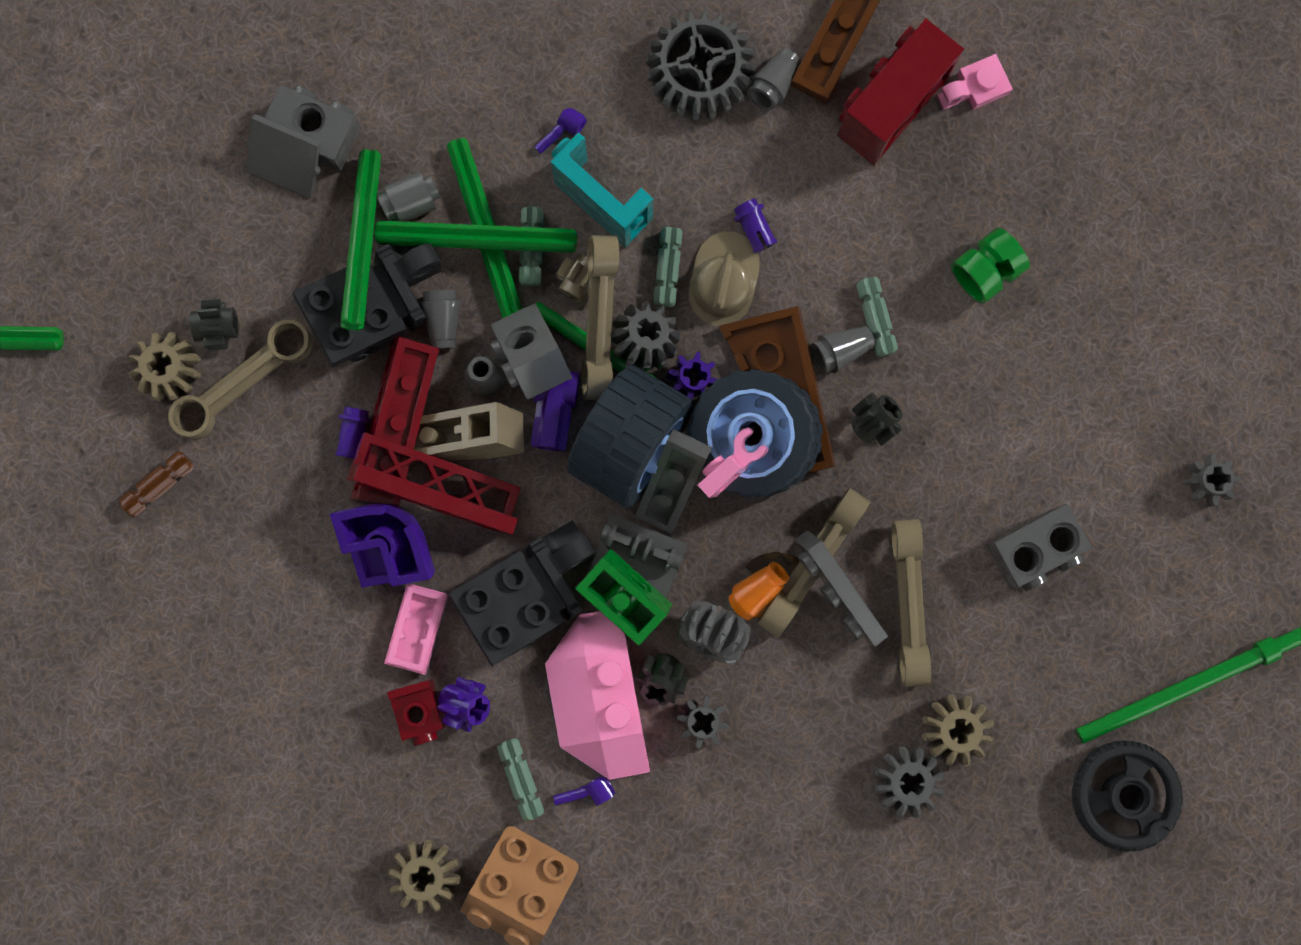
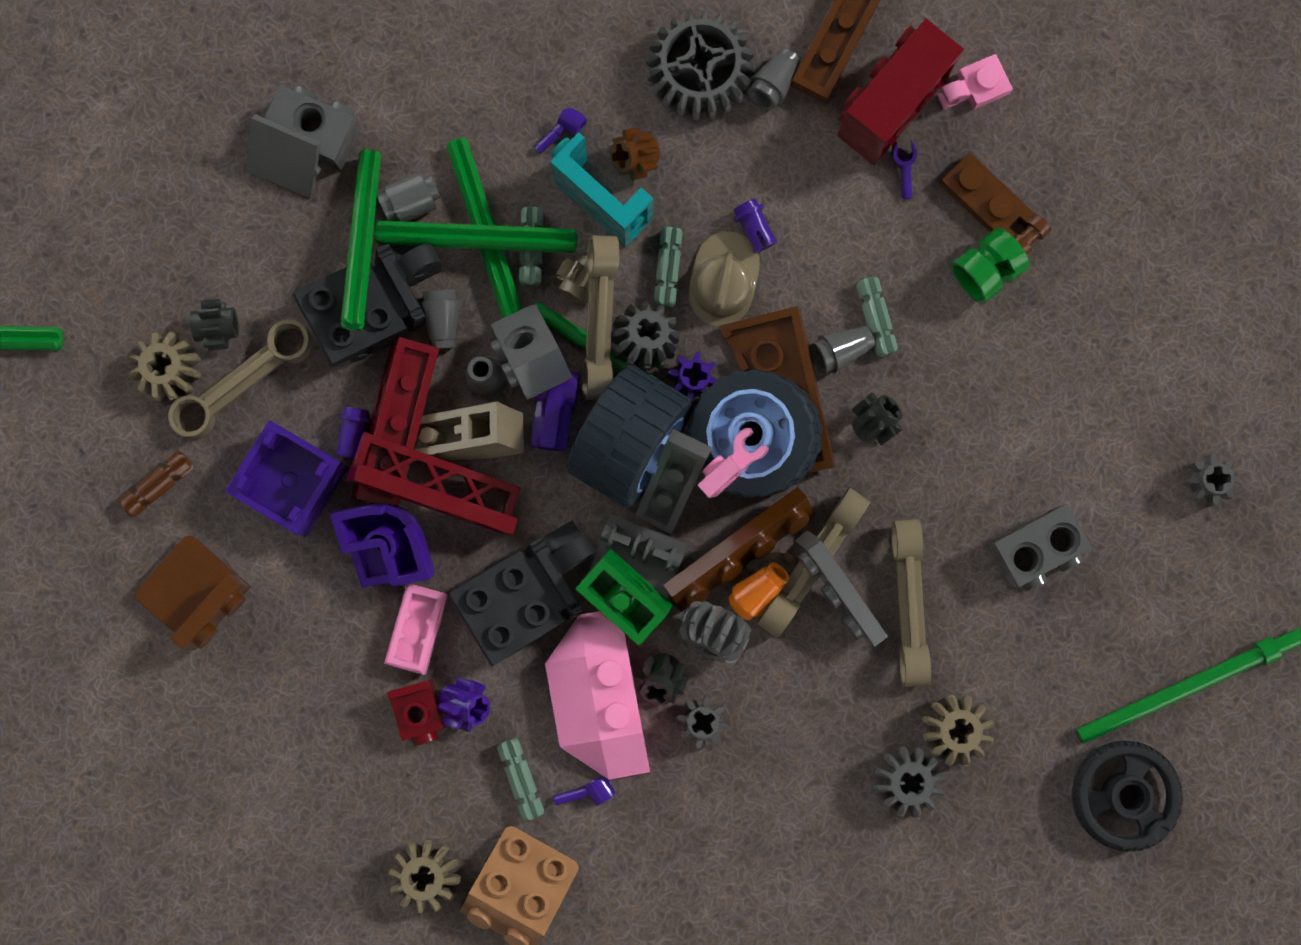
(192, 593): none -> reddish brown bracket
(286, 479): none -> dark purple container
(634, 153): none -> reddish brown gear
(731, 555): none -> reddish brown plate
(905, 168): none -> dark purple hand
(992, 201): none -> reddish brown plate

